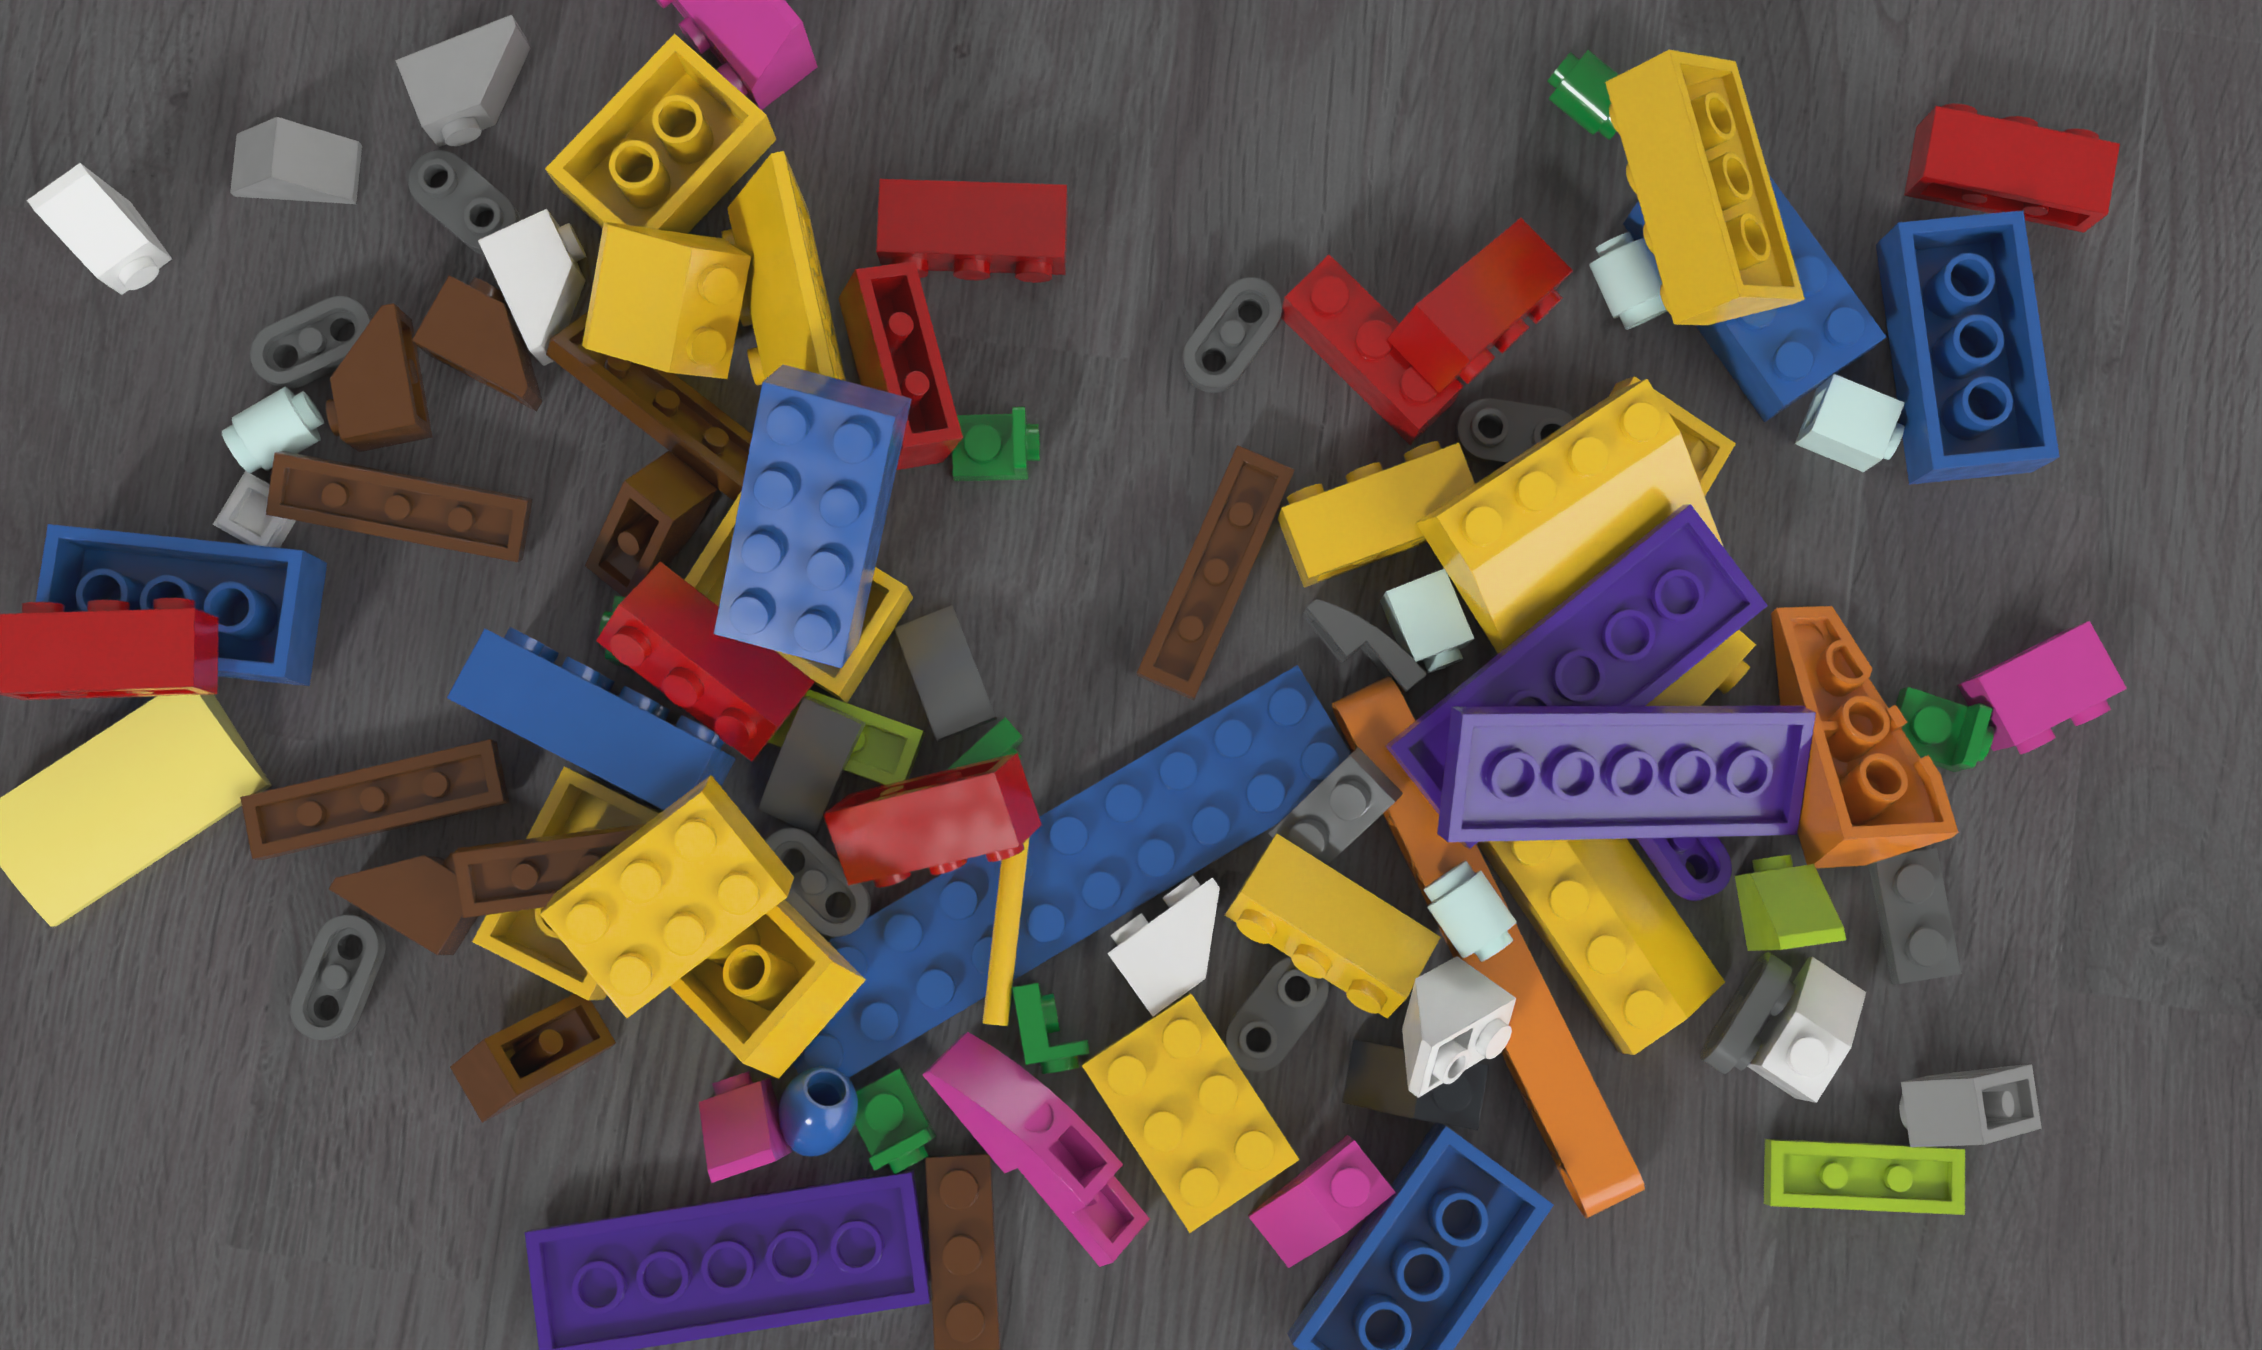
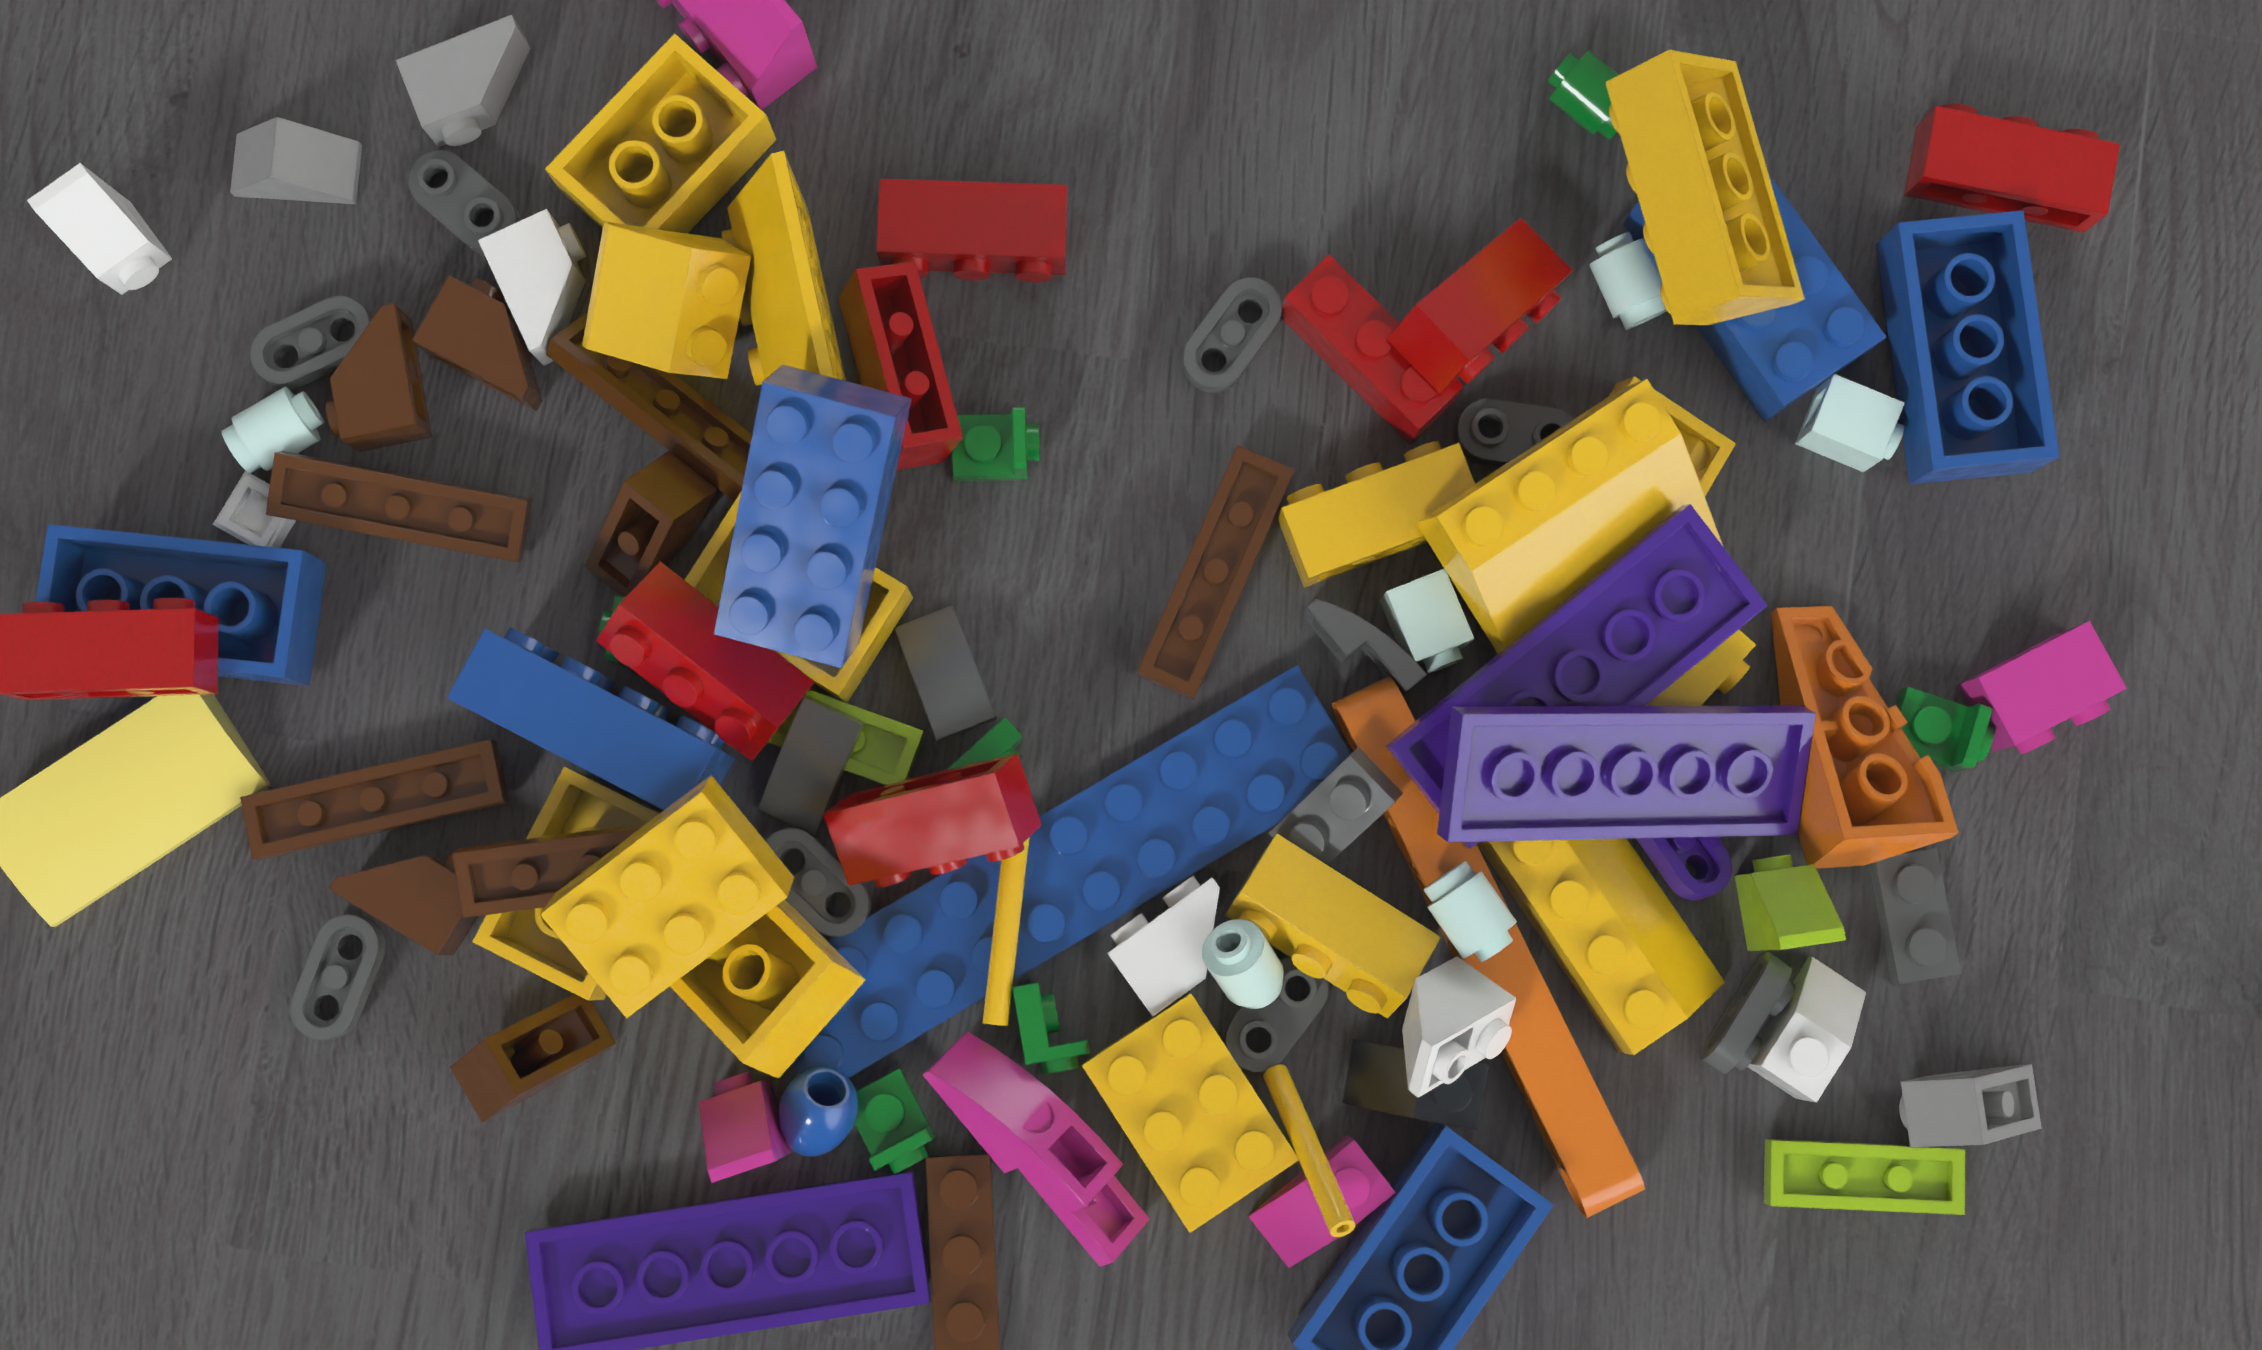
(1243, 964): none -> light aqua brick
(1309, 1151): none -> yellow piece

